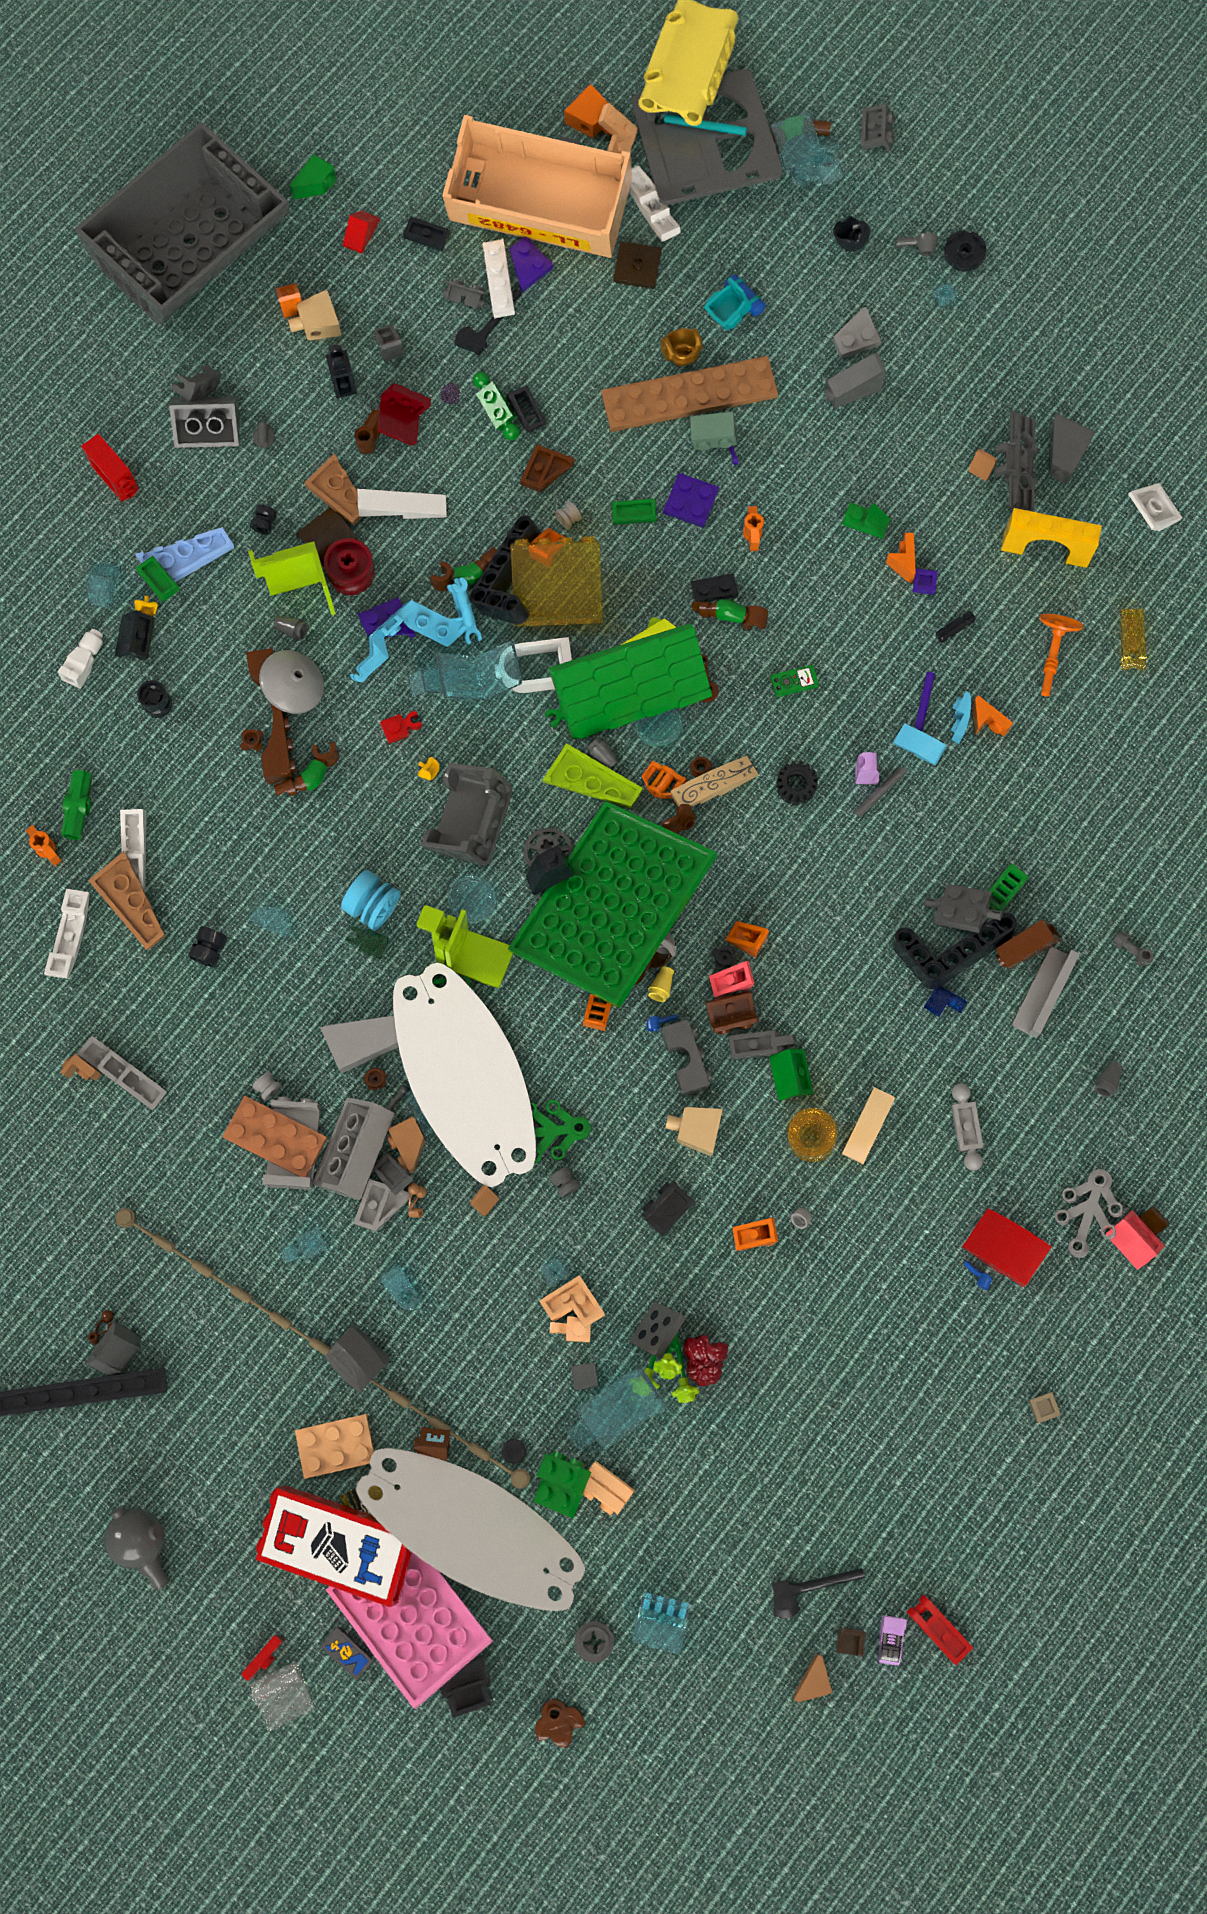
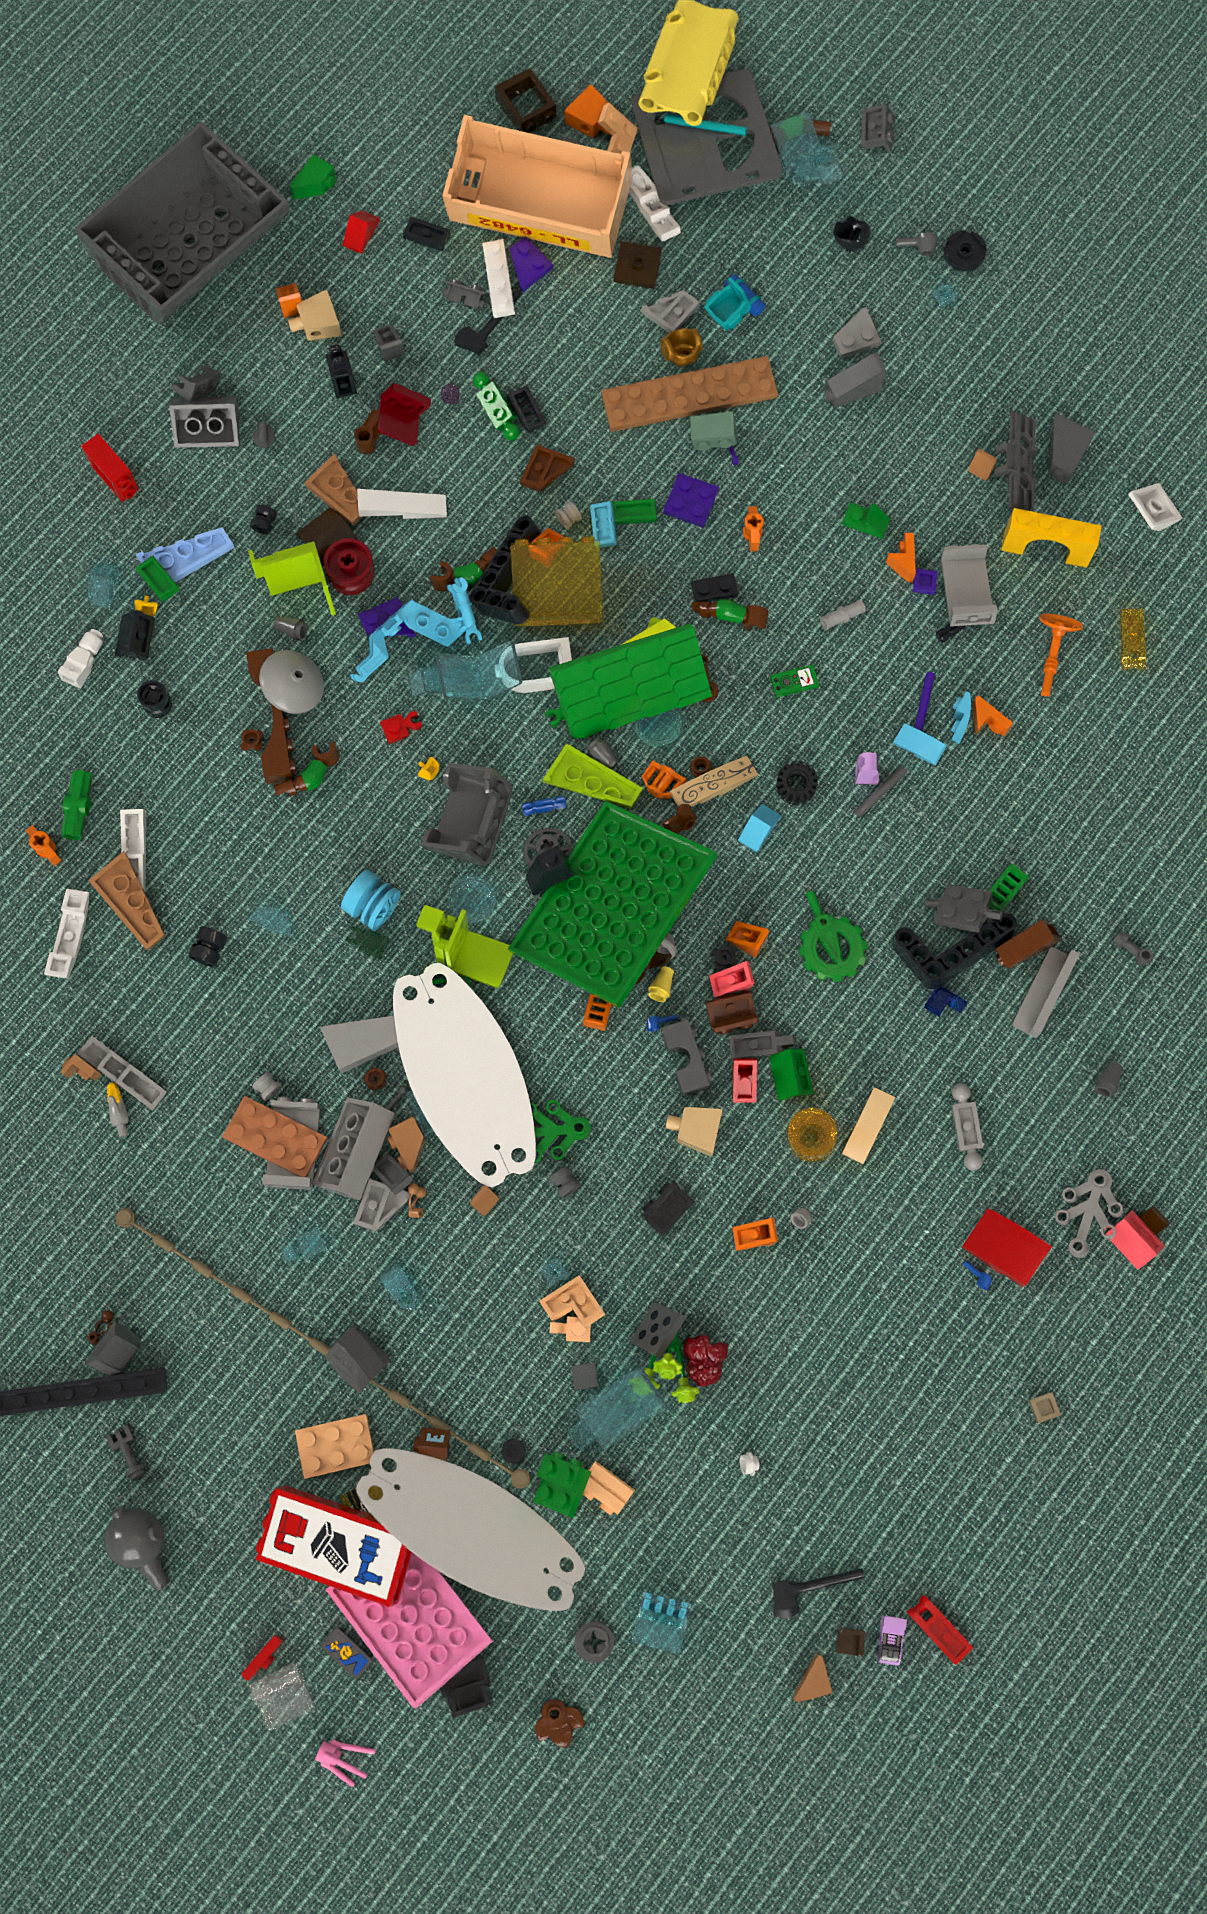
(117, 1109): none -> light grey piece
(135, 1471): none -> dark grey hinge
(329, 1757): none -> bright pink plant
(517, 85): none -> dark brown window
(544, 805): none -> blue axle
(603, 523): none -> medium azure plate
(672, 311): none -> light grey wing
(744, 1080): none -> slope
(749, 1464): none -> white plate
(759, 827): none -> medium azure slope
(826, 930): none -> green bar
(842, 614): none -> light grey pin
(967, 585): none -> light grey panel

